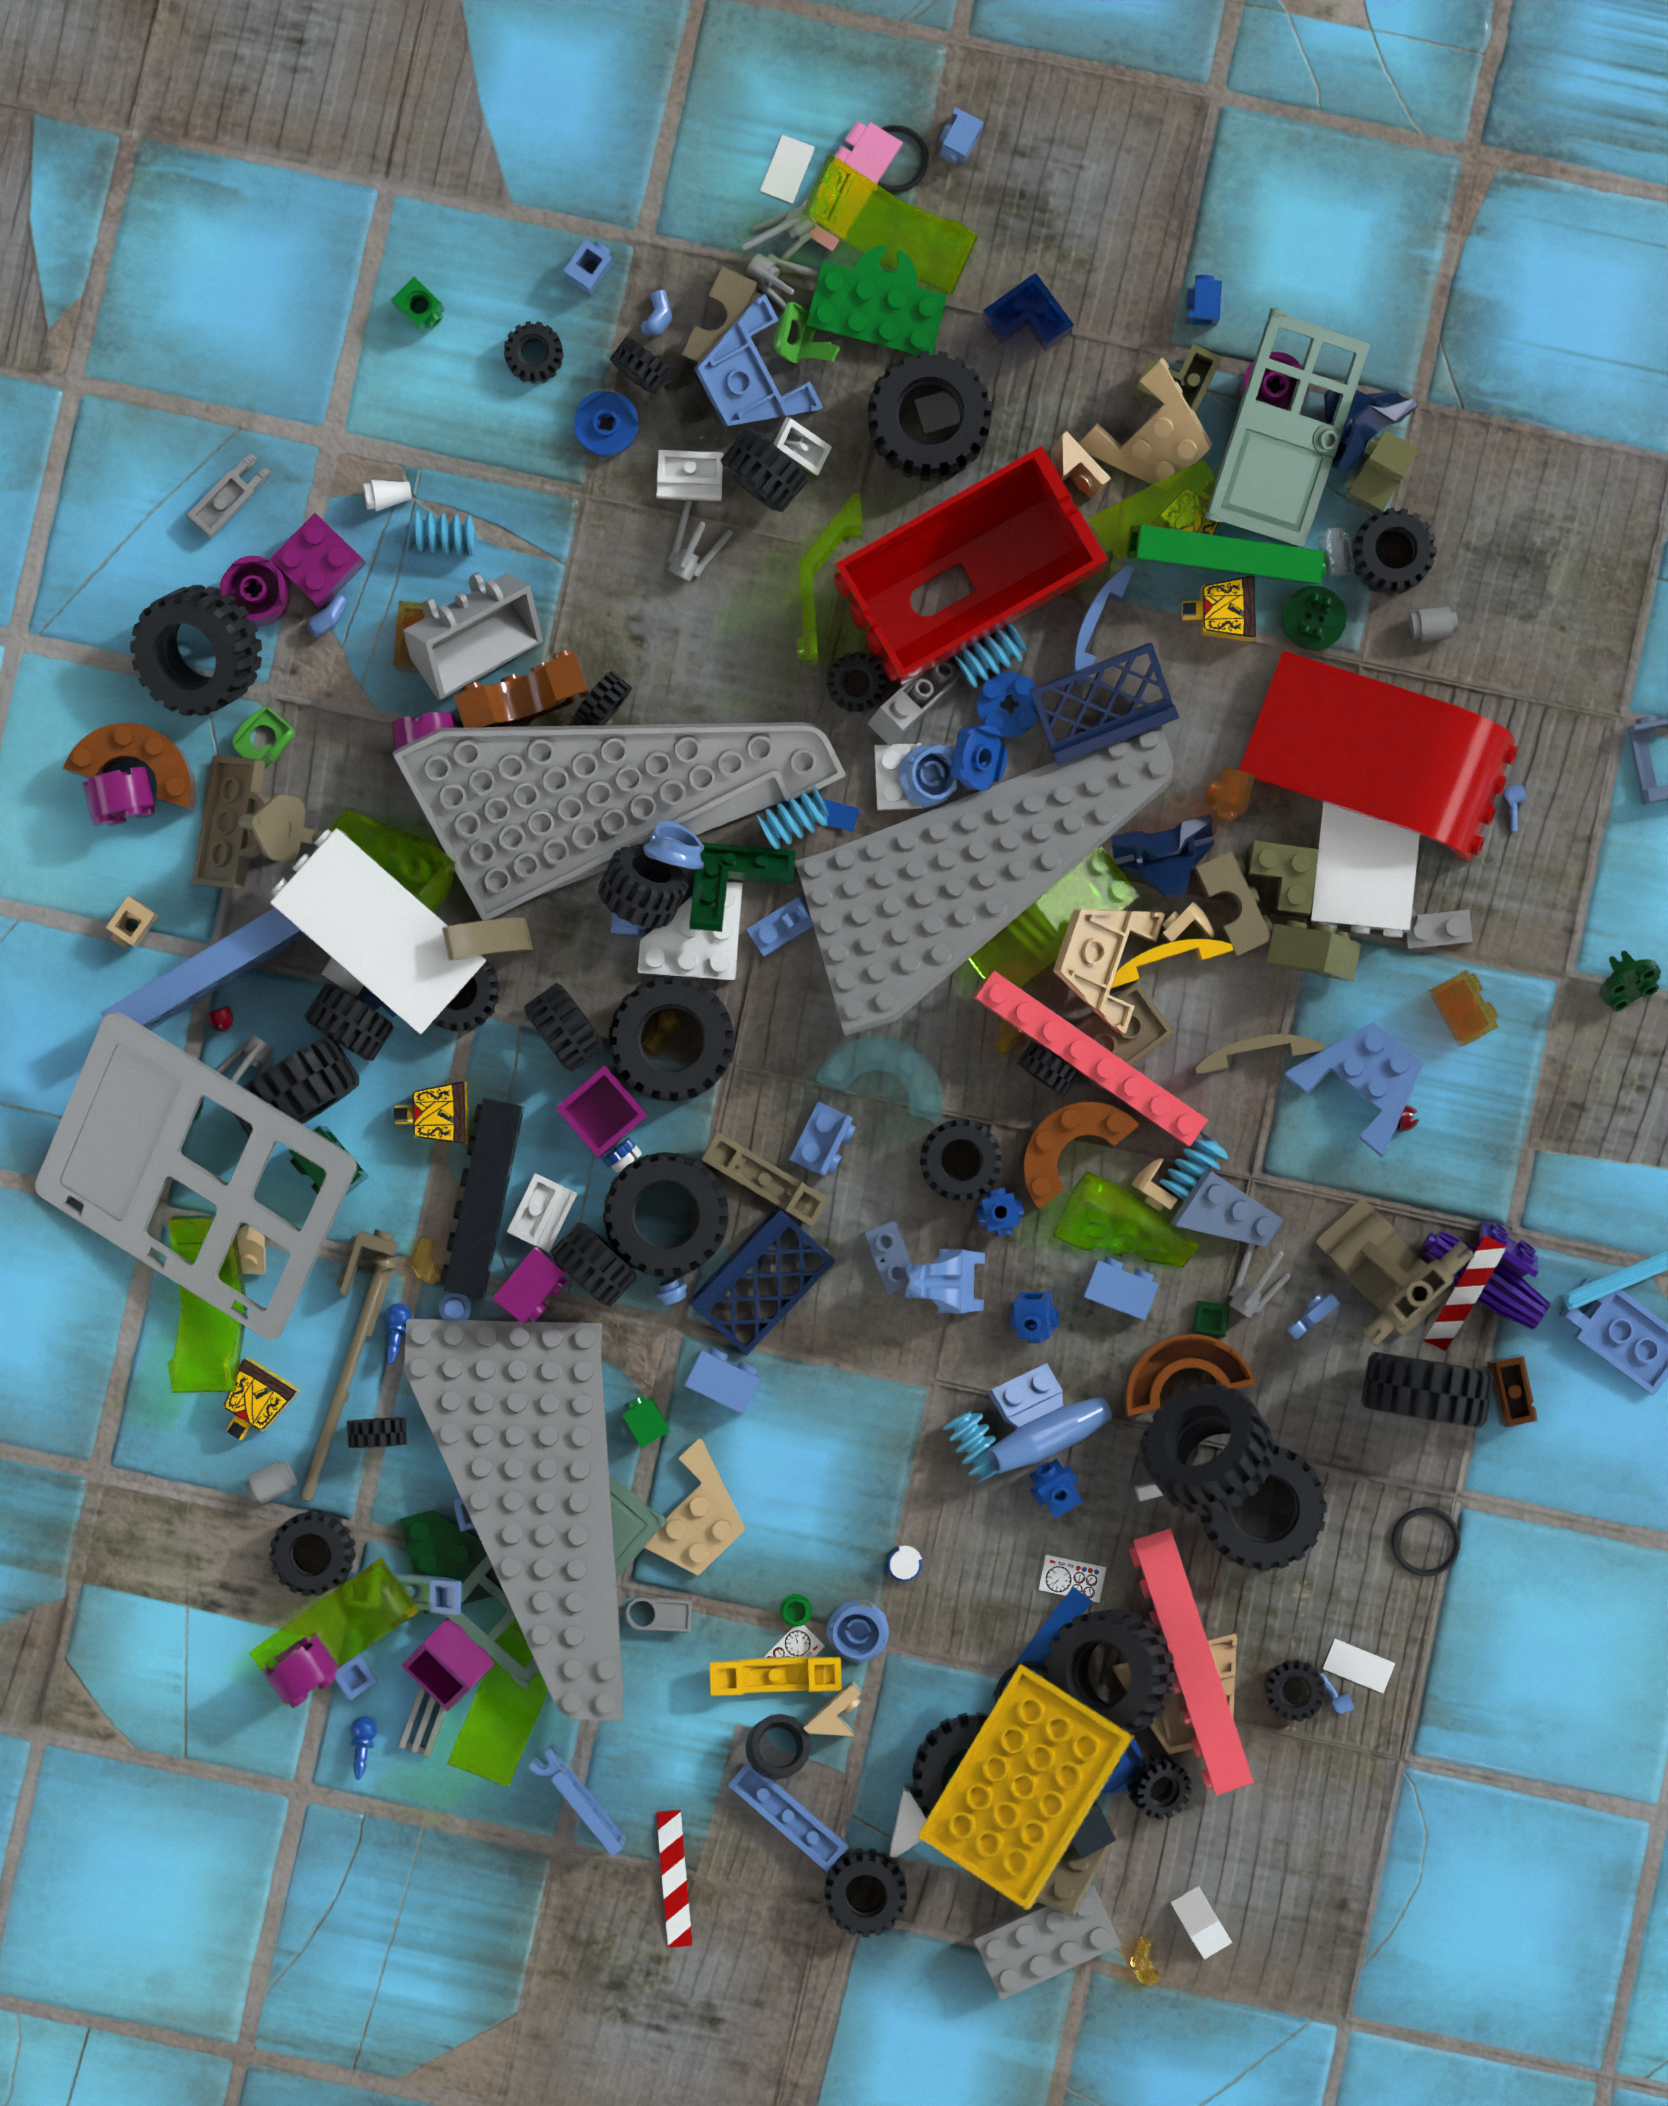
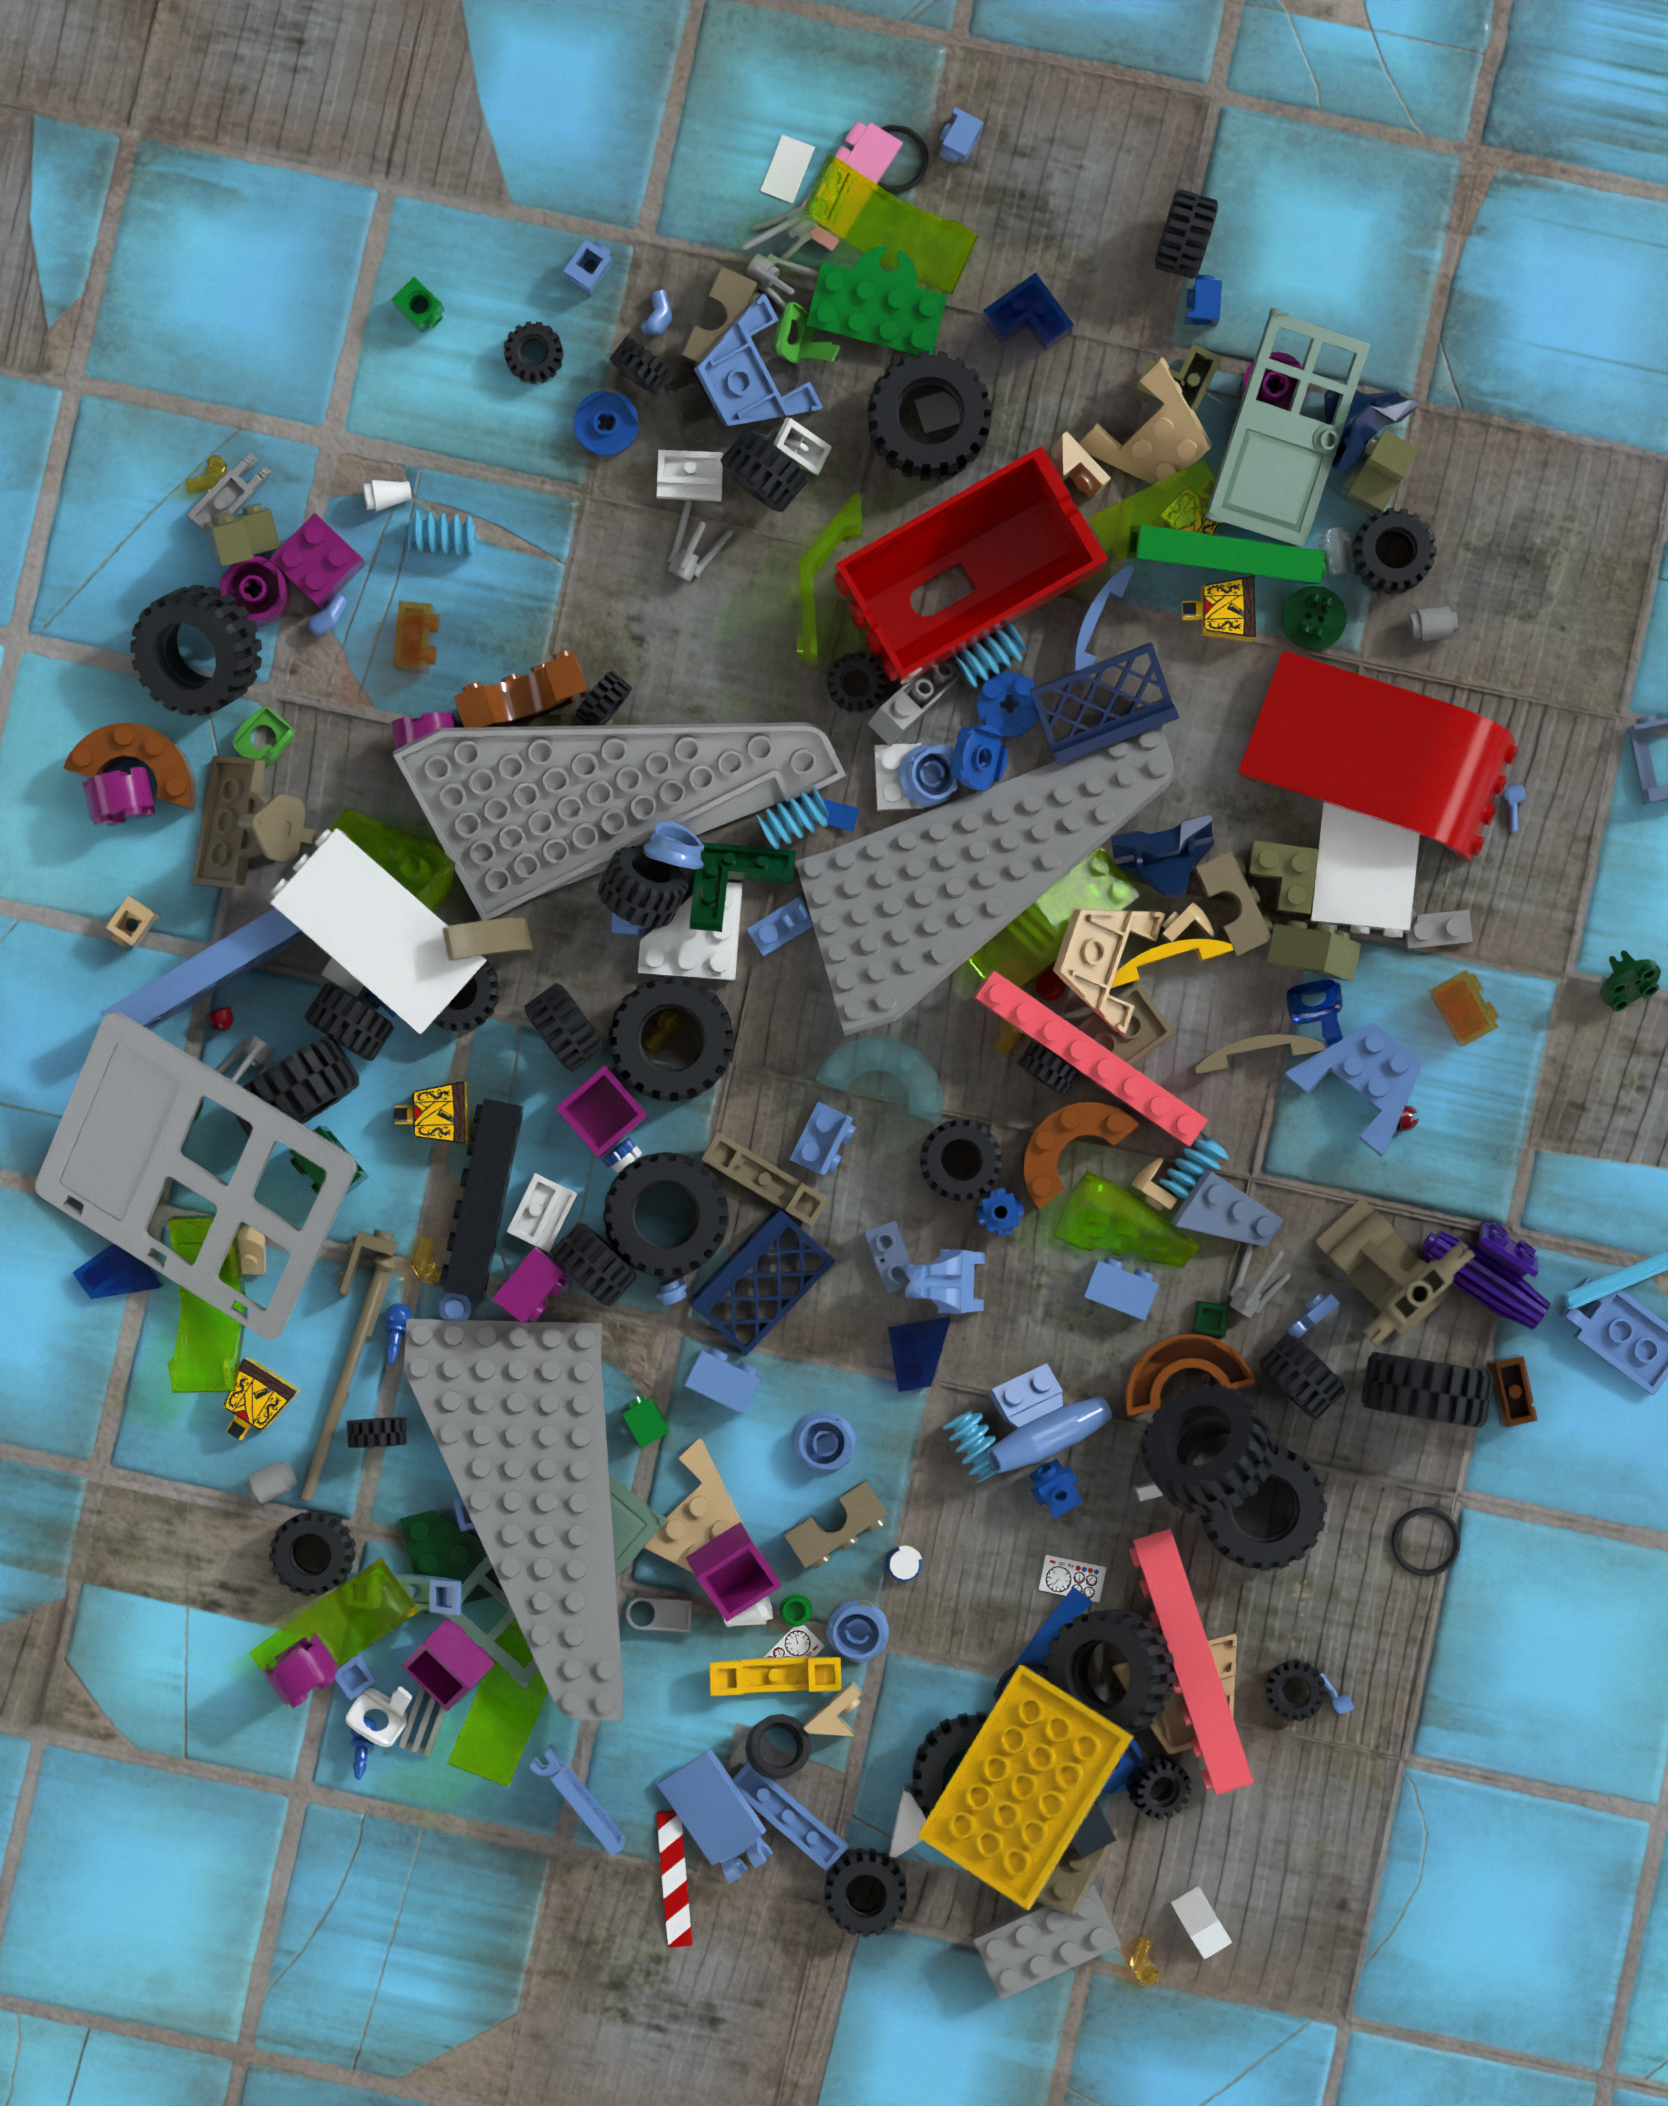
(116, 1273): none -> clear blue wing
(212, 475): none -> clear yellow arm
(241, 535): none -> olive brick
(392, 1707): none -> white piece
(473, 633): light grey piece -> none
(716, 1814): none -> medium blue tile
(733, 1571): none -> magenta piece
(754, 1615): none -> white cone
(814, 1543): none -> dark tan arch
(824, 1442): none -> medium blue hat
(917, 1351): none -> clear blue wing
(1034, 1316): blue brick -> none
(1049, 984): none -> dark red piece
(1186, 234): none -> black tyre
(1229, 794): clear orange brick -> none
(1302, 1376): none -> black tyre
(1324, 1012): none -> clear blue piece
(1359, 1666): white sticker -> none
(1465, 1293): sticker -> none

